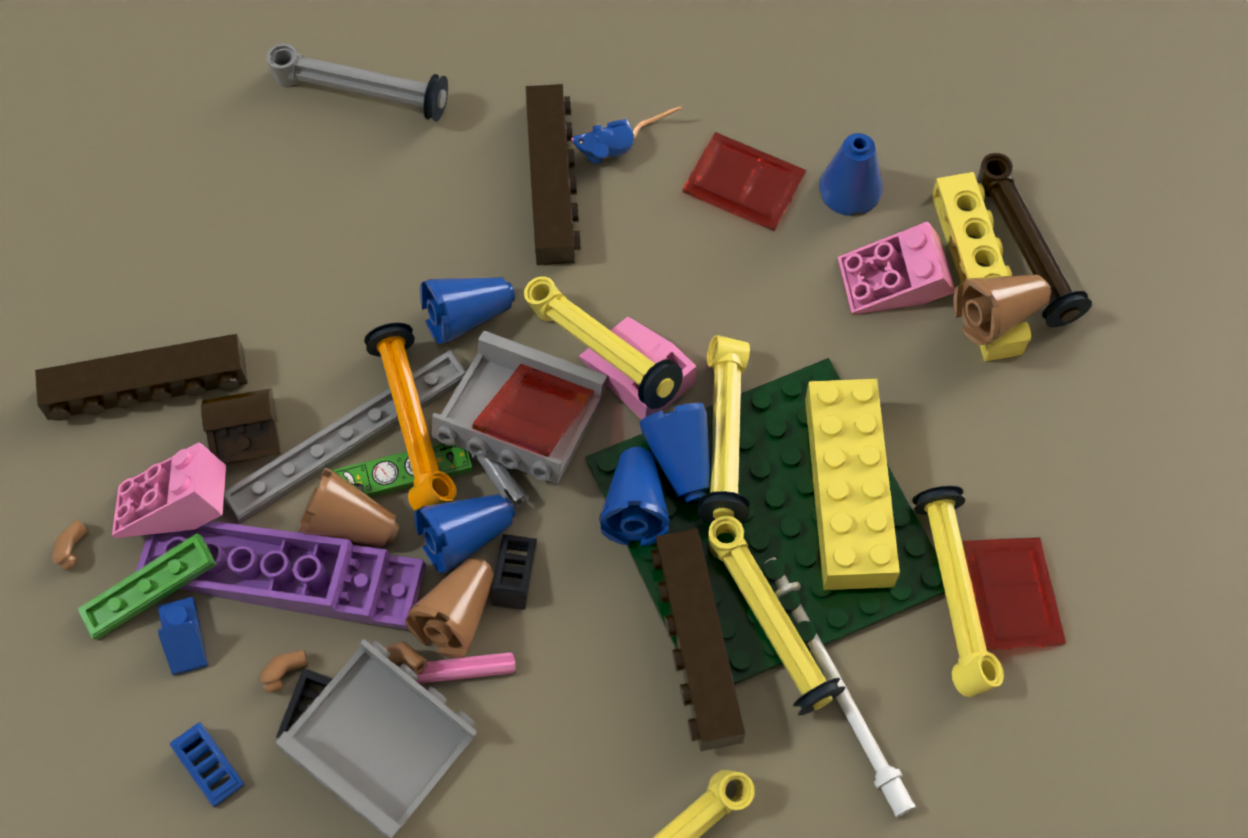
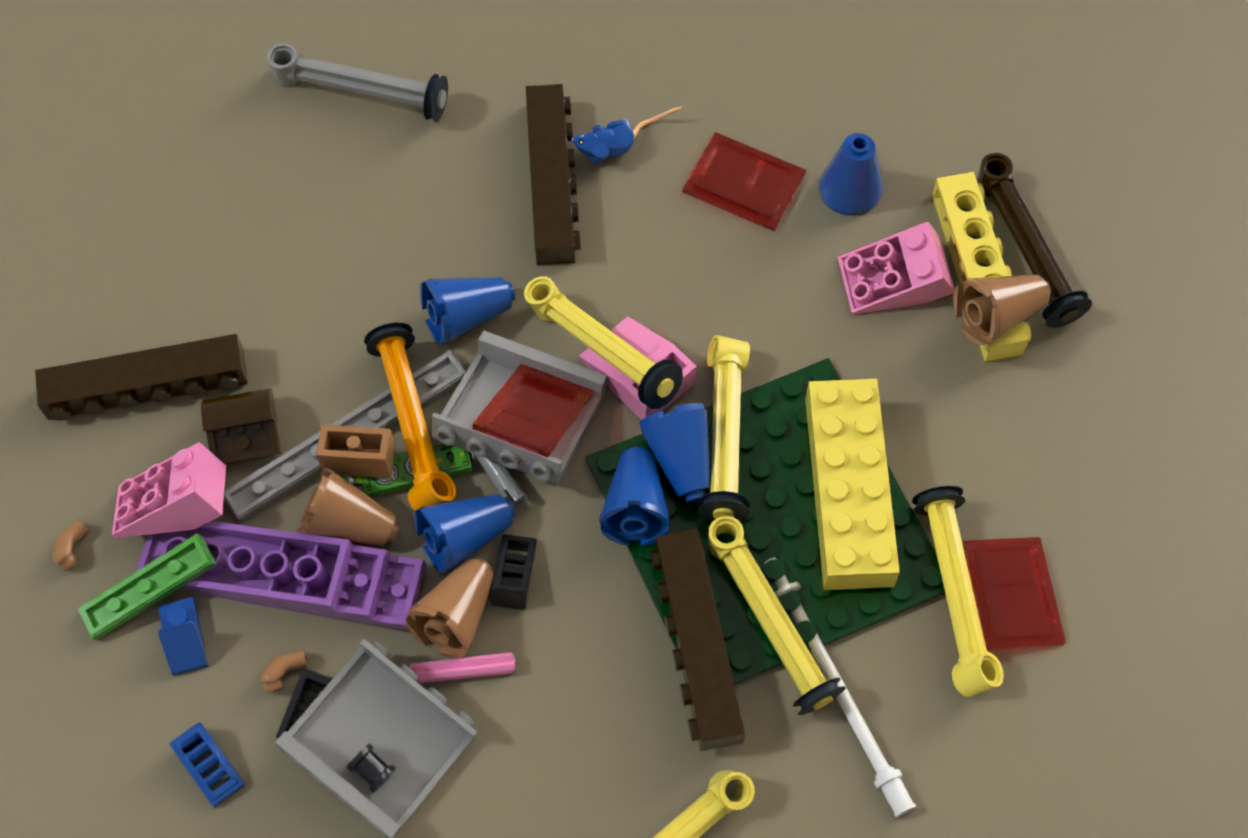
(356, 451): none -> medium nougat brick
(371, 767): none -> black bush
(404, 654): medium nougat arm -> none

